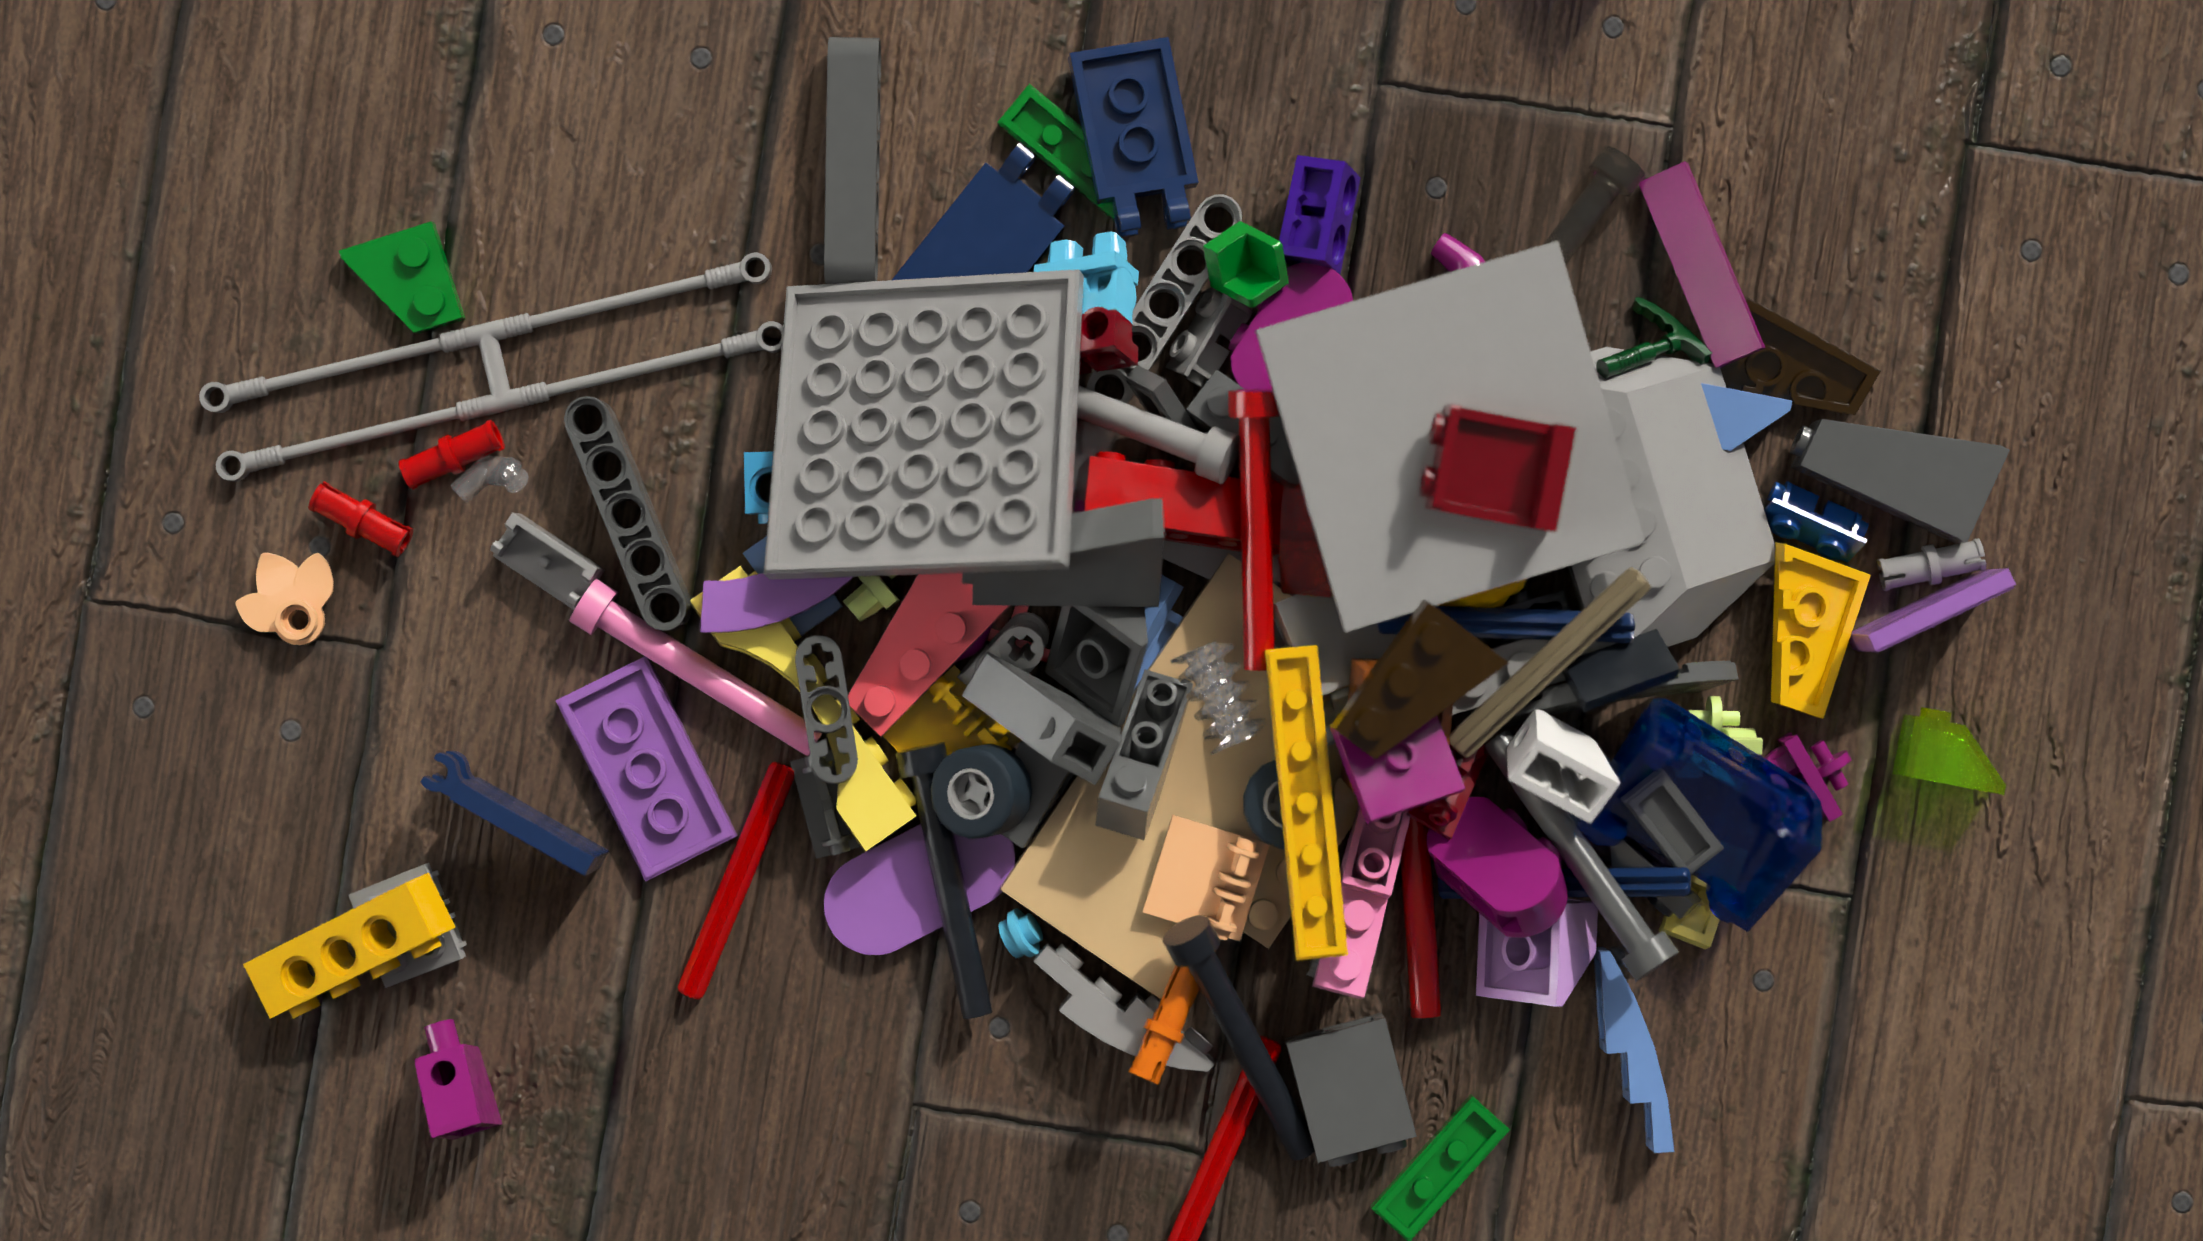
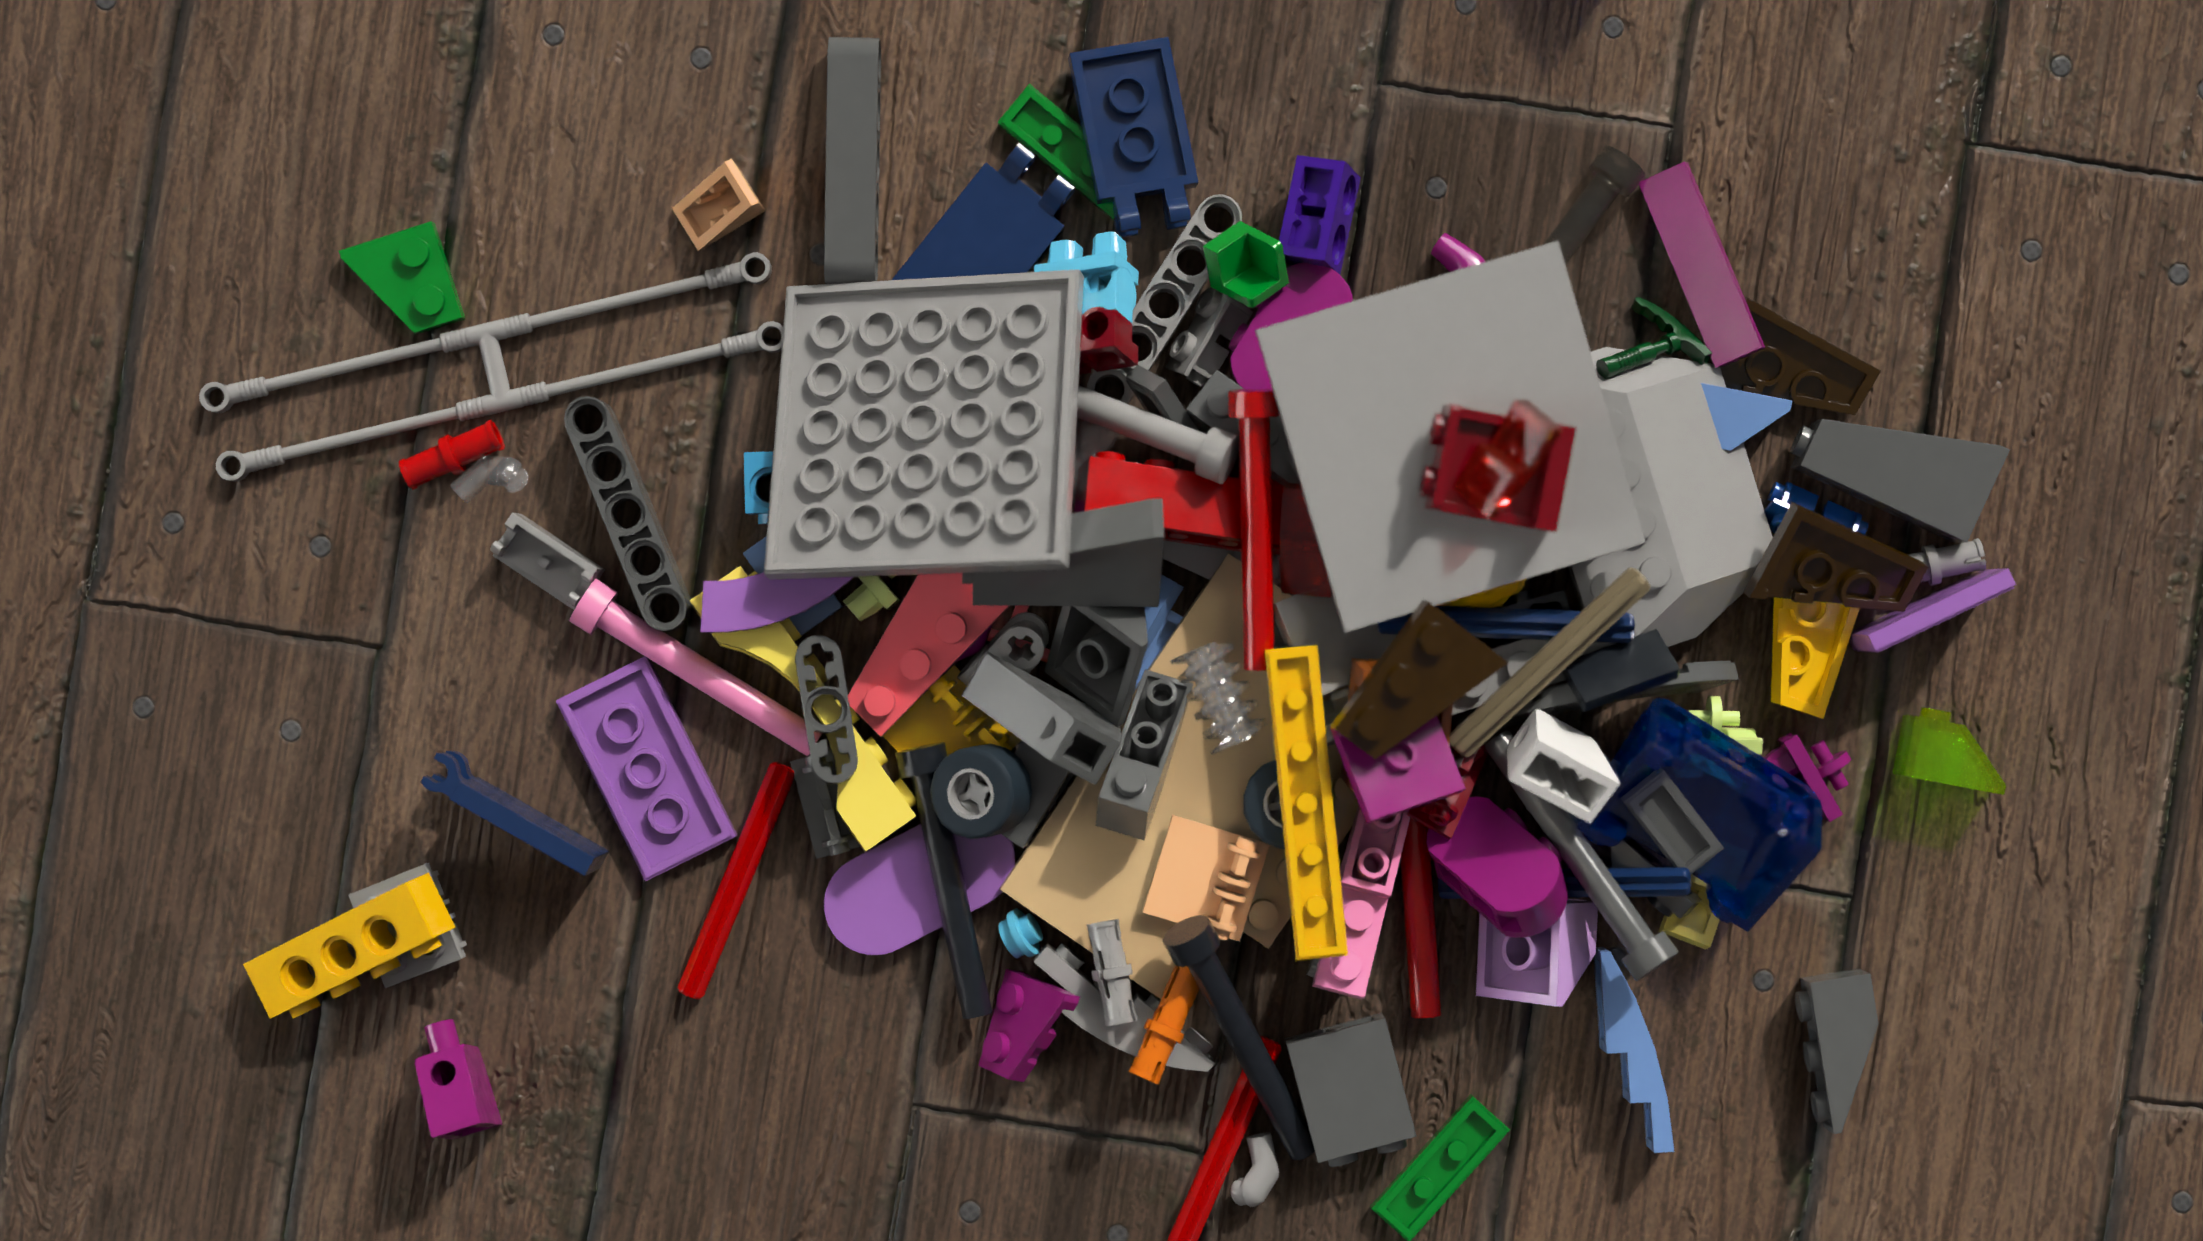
(283, 592): light nougat plate -> none
(360, 519): red pin -> none
(718, 206): none -> light nougat slope
(1022, 1024): none -> magenta wing
(1112, 972): none -> light grey pin
(1263, 1174): none -> light grey arm
(1506, 465): none -> clear red slope
(1834, 564): none -> dark brown wing
(1841, 1032): none -> dark grey slope

